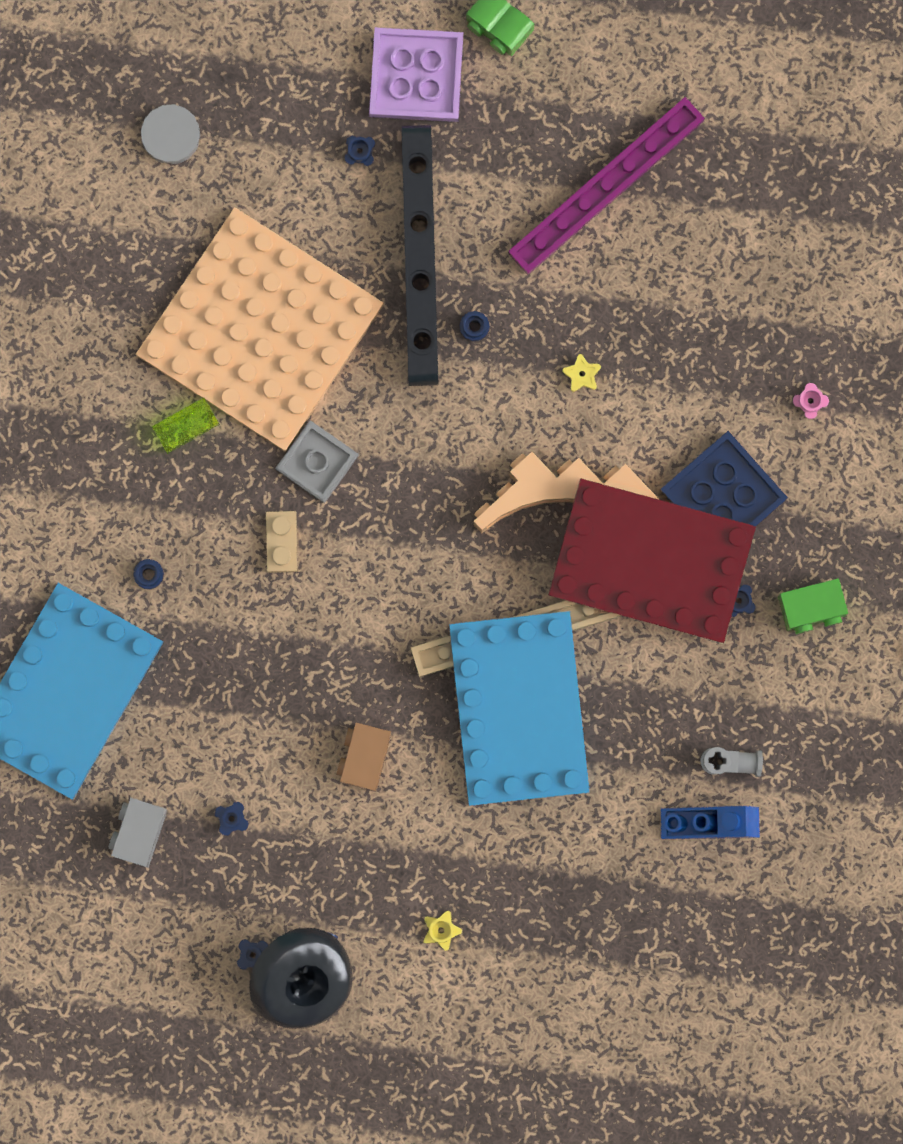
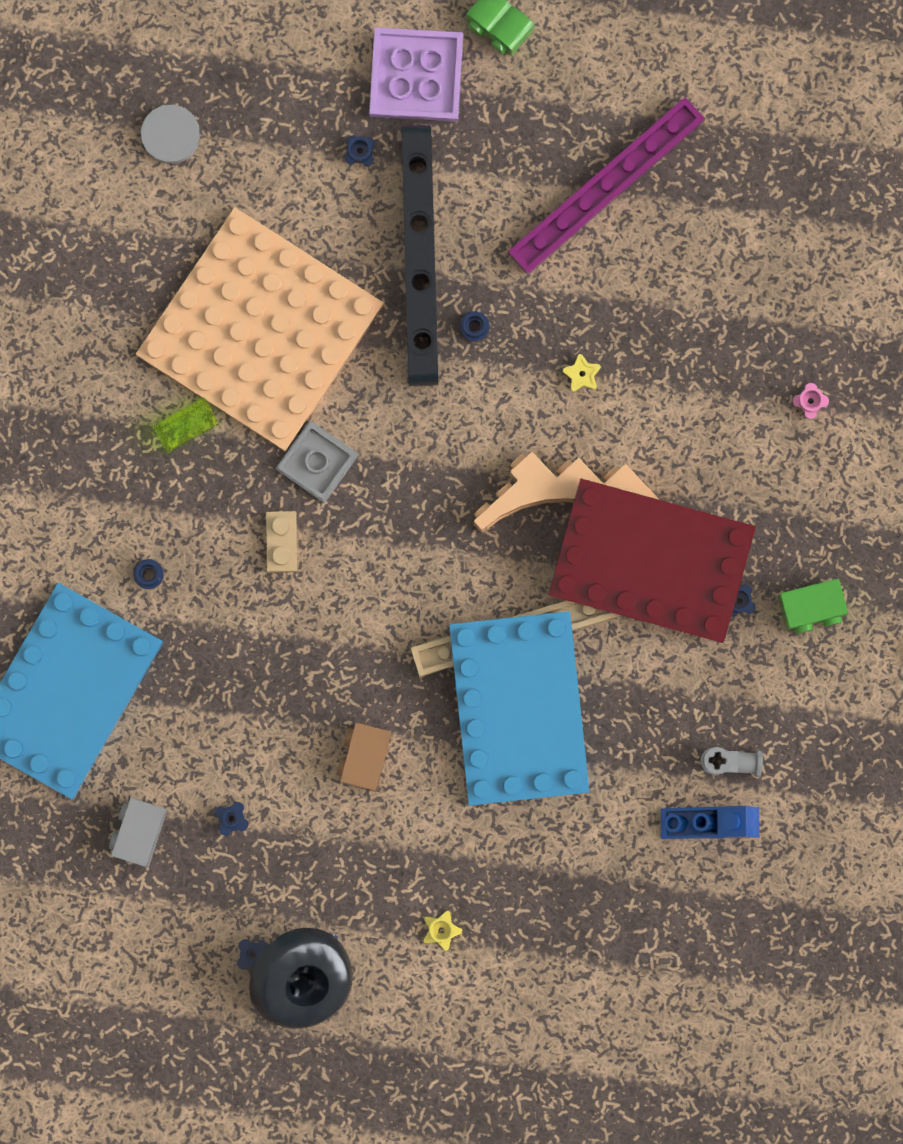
(726, 484): dark blue plate -> none

